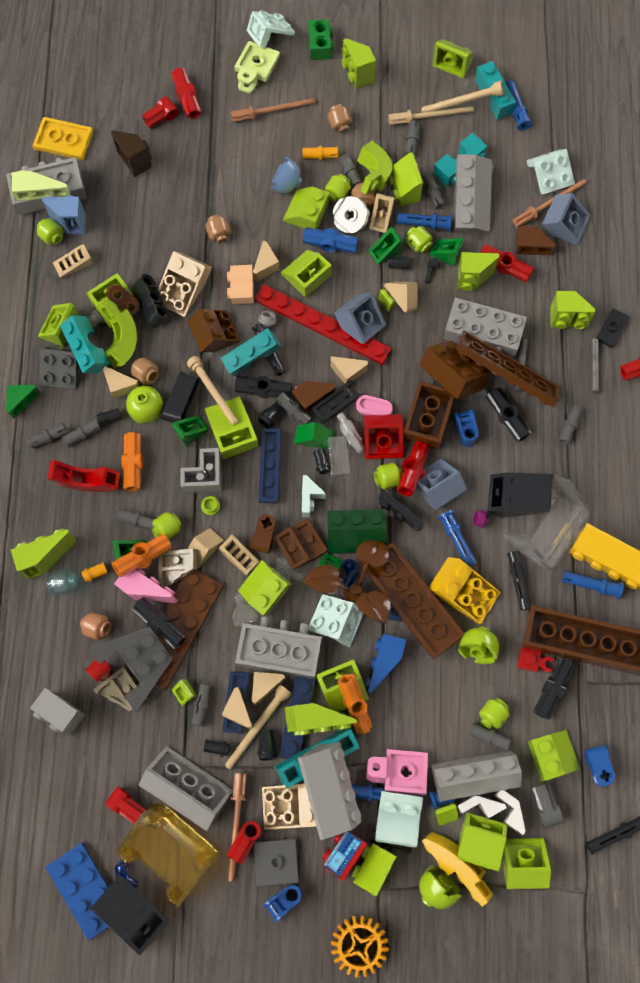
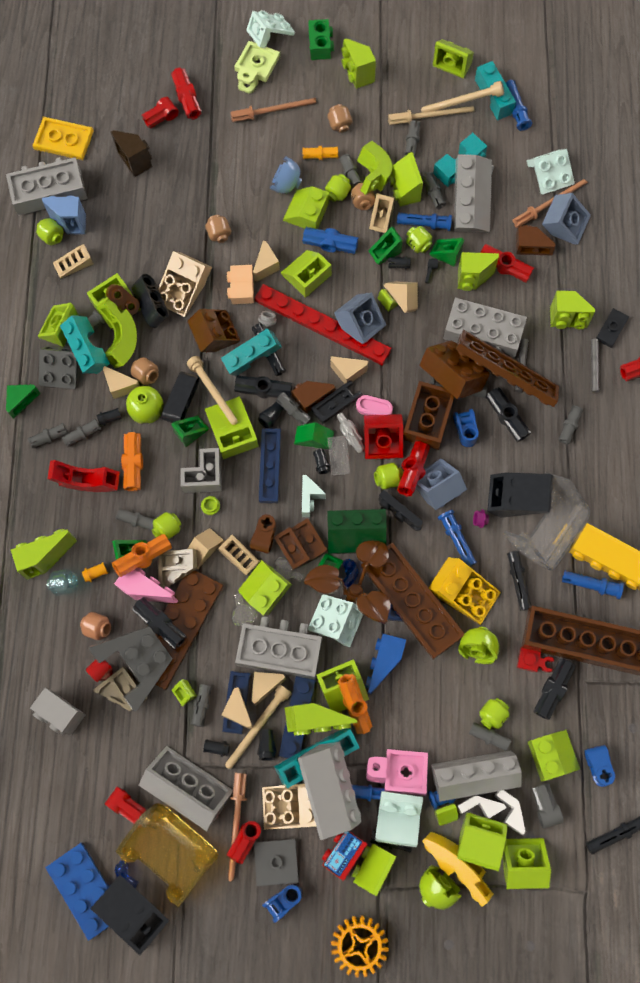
(32, 186): yellowish green slope -> none
(360, 211): white plate -> none

